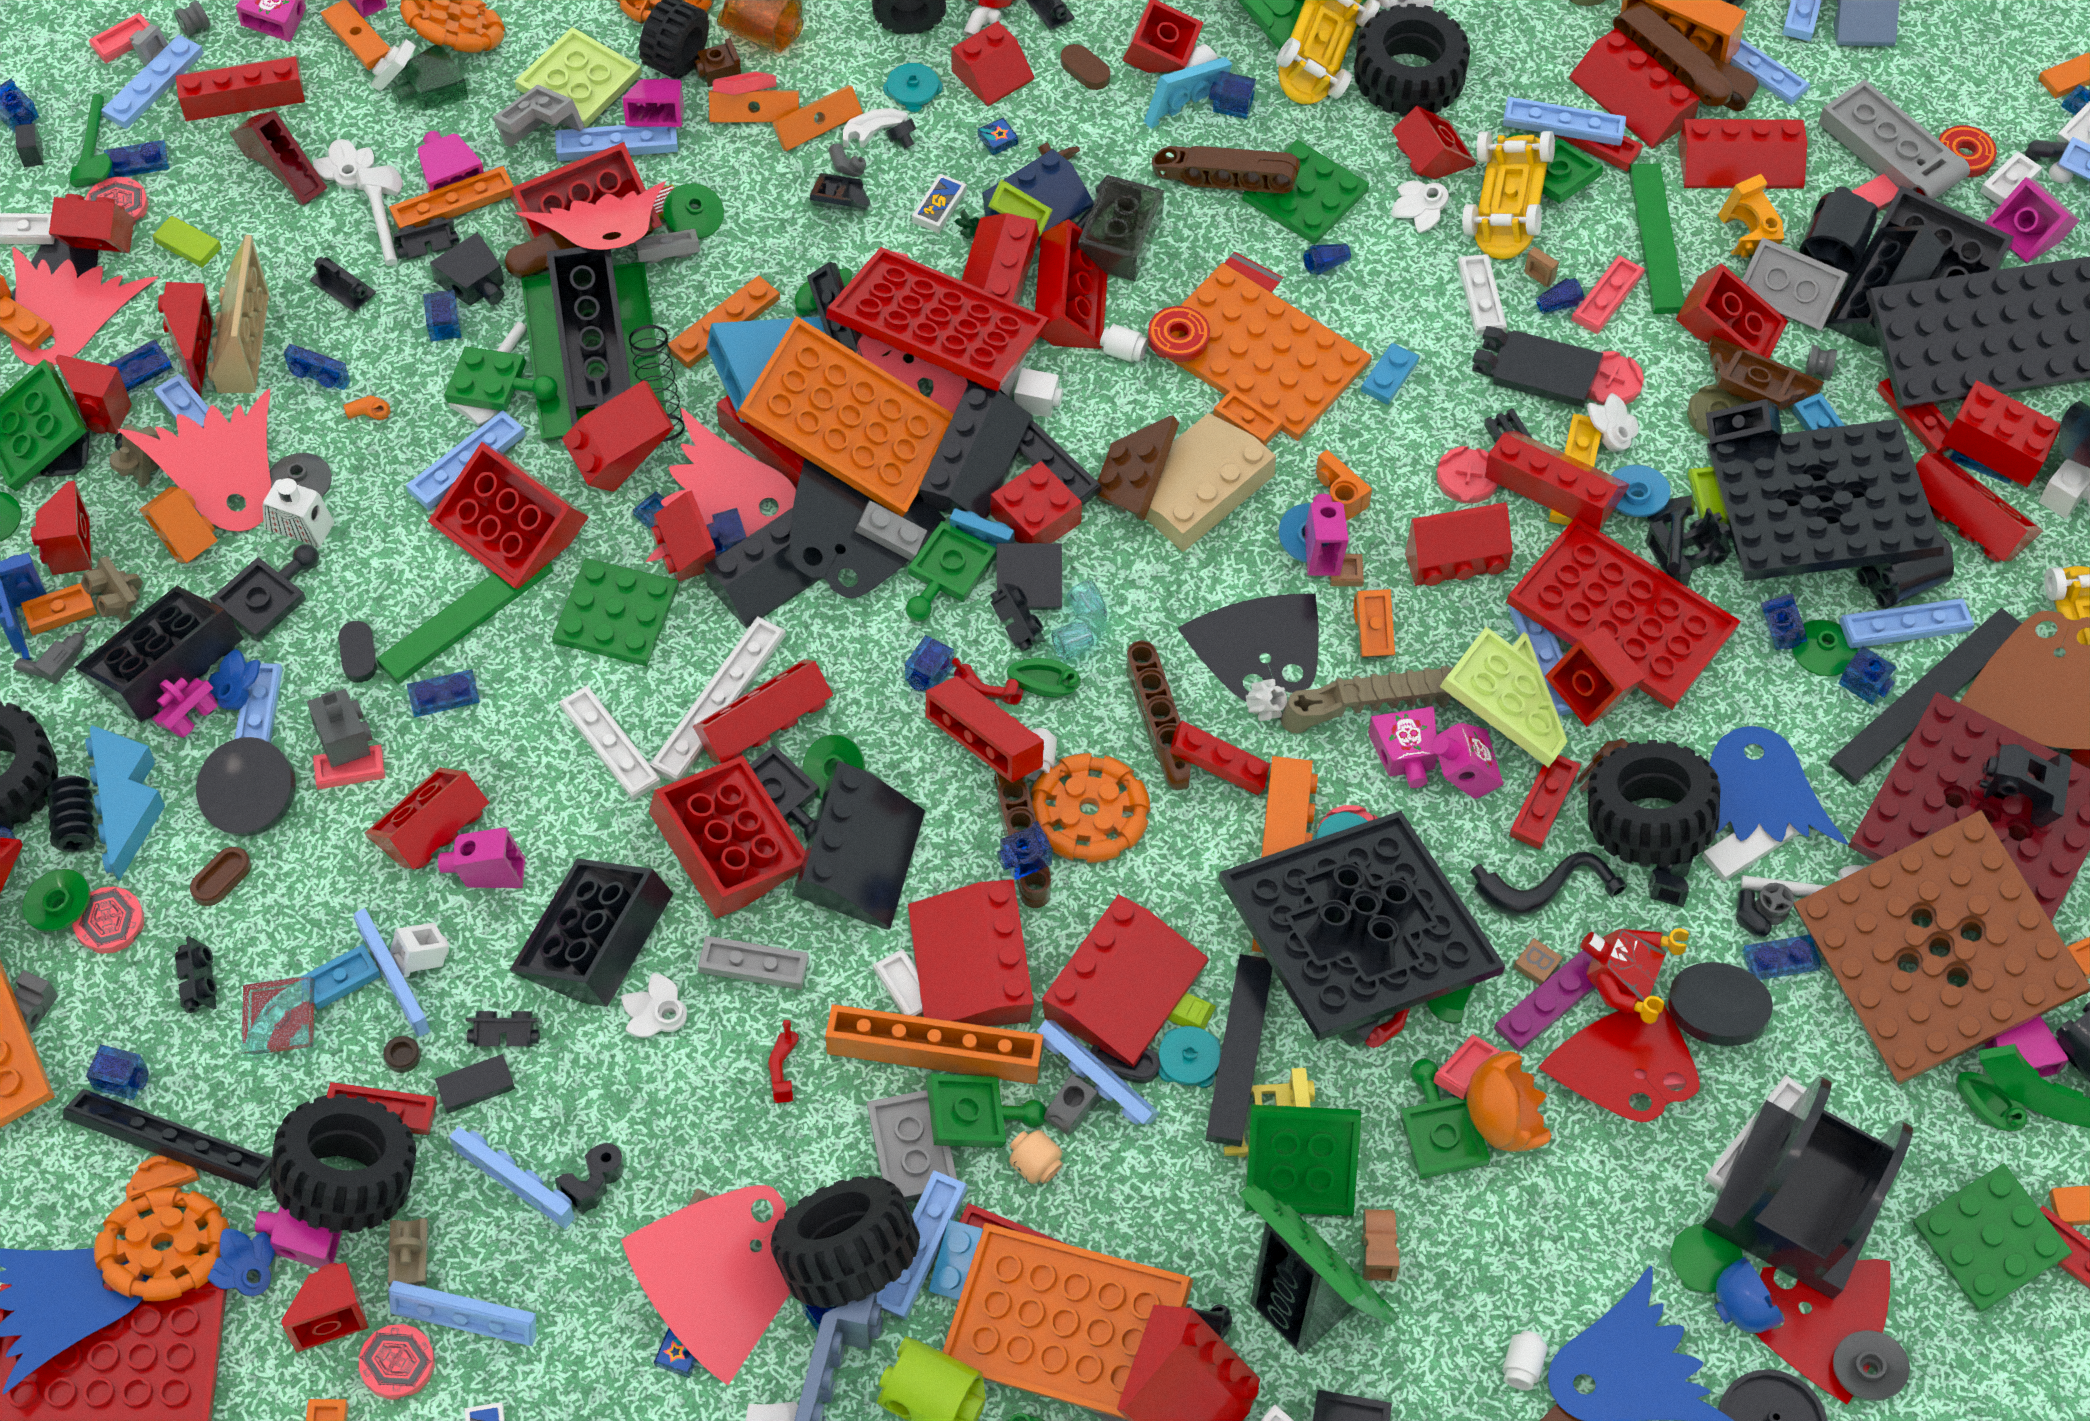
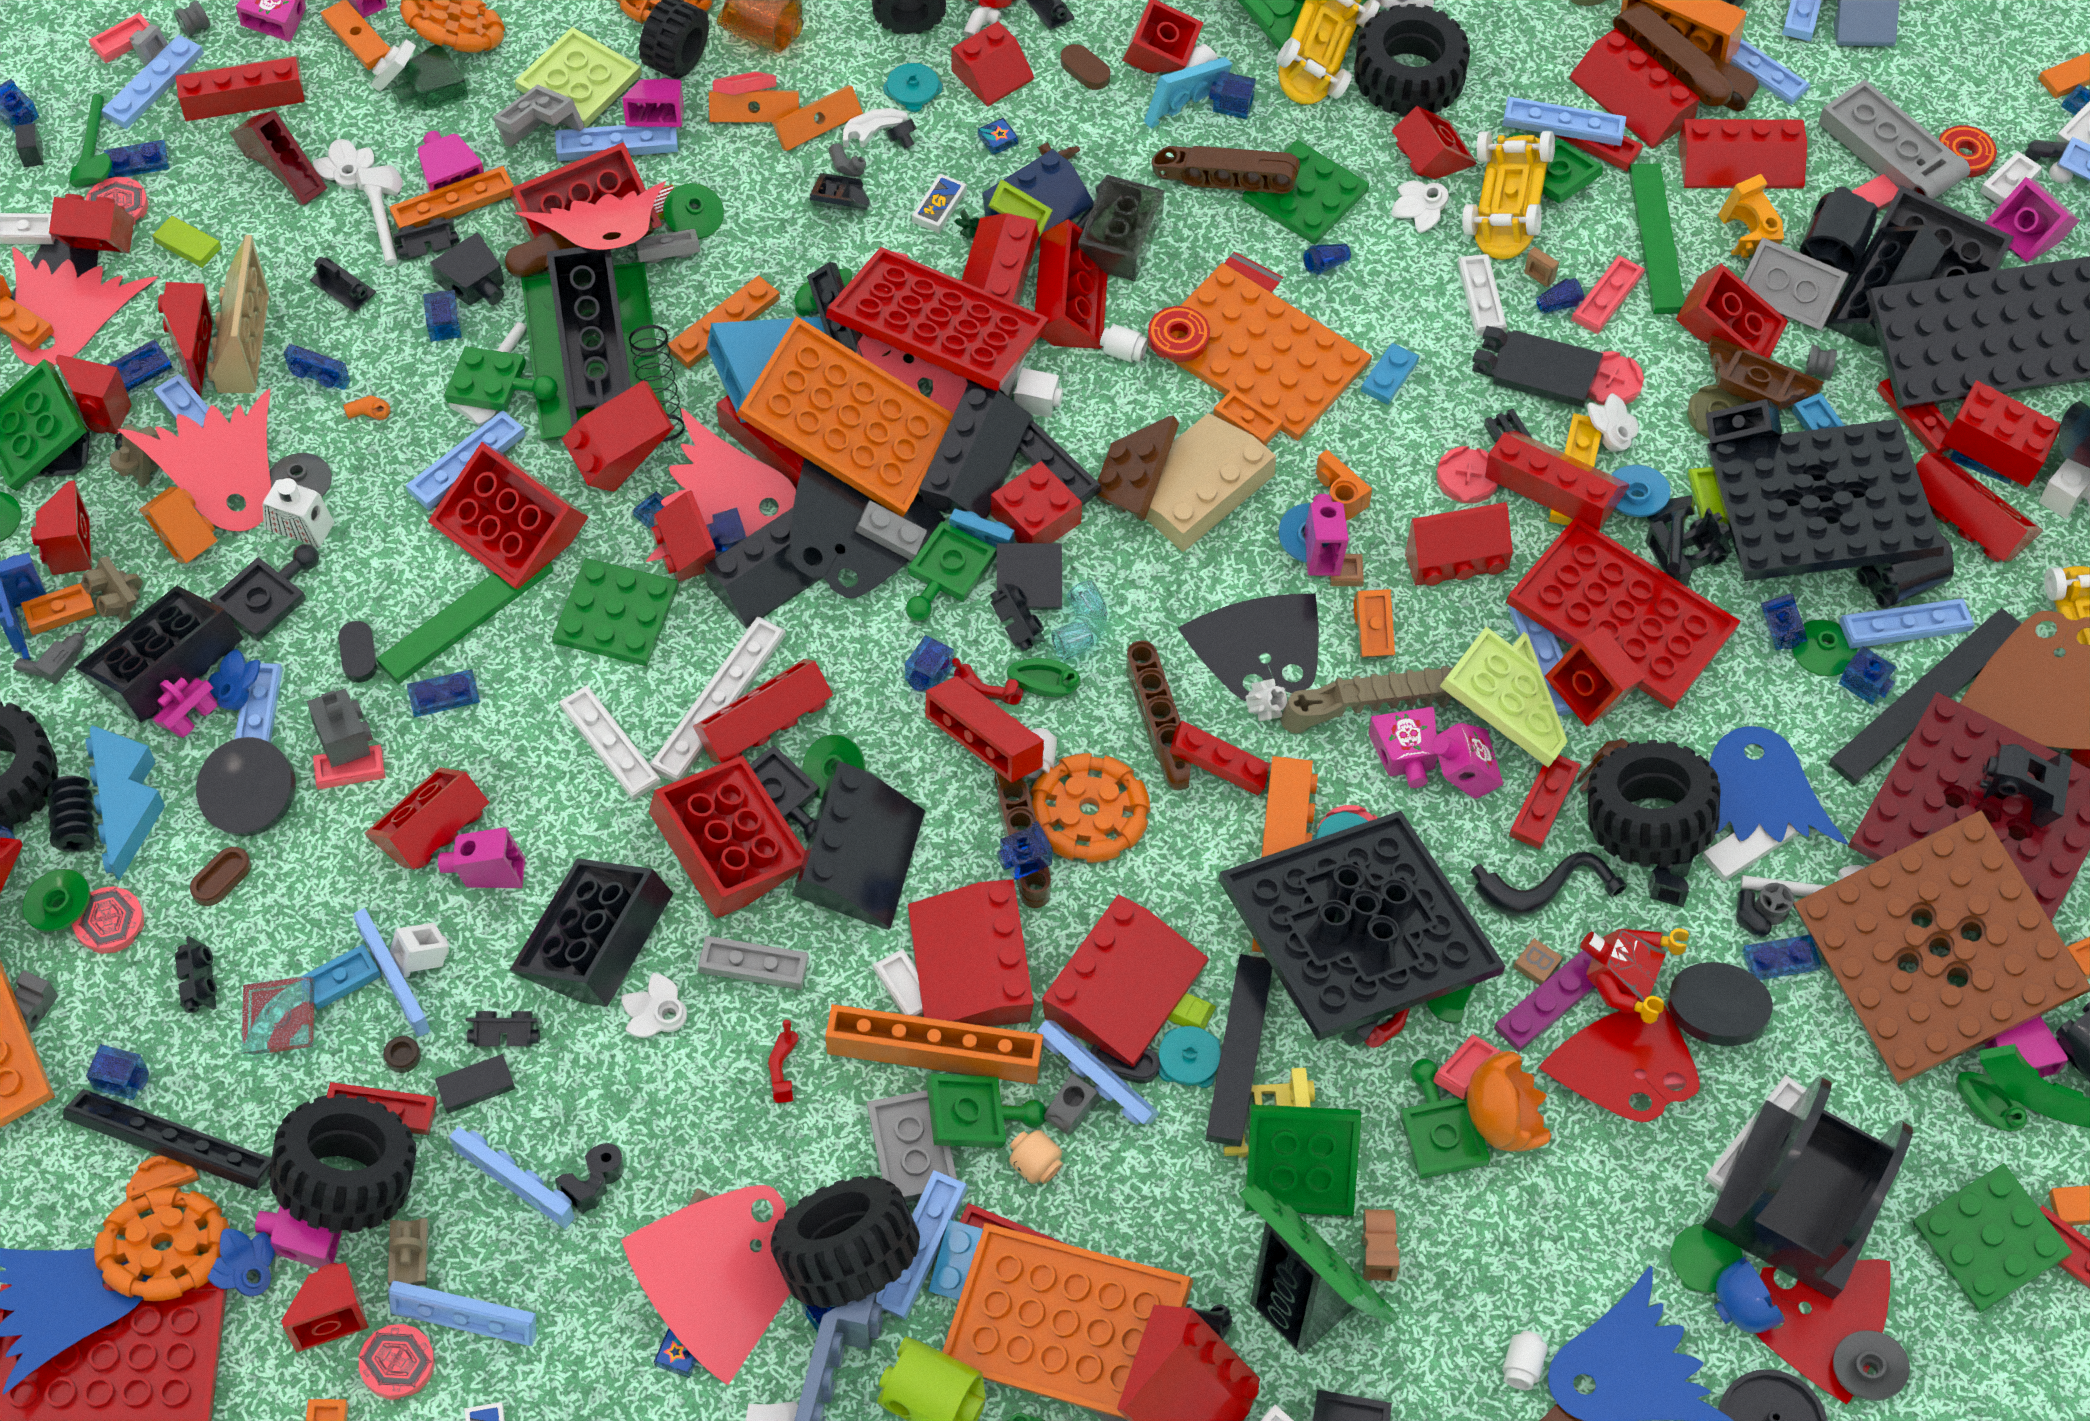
(717, 62): reddish brown brick -> none

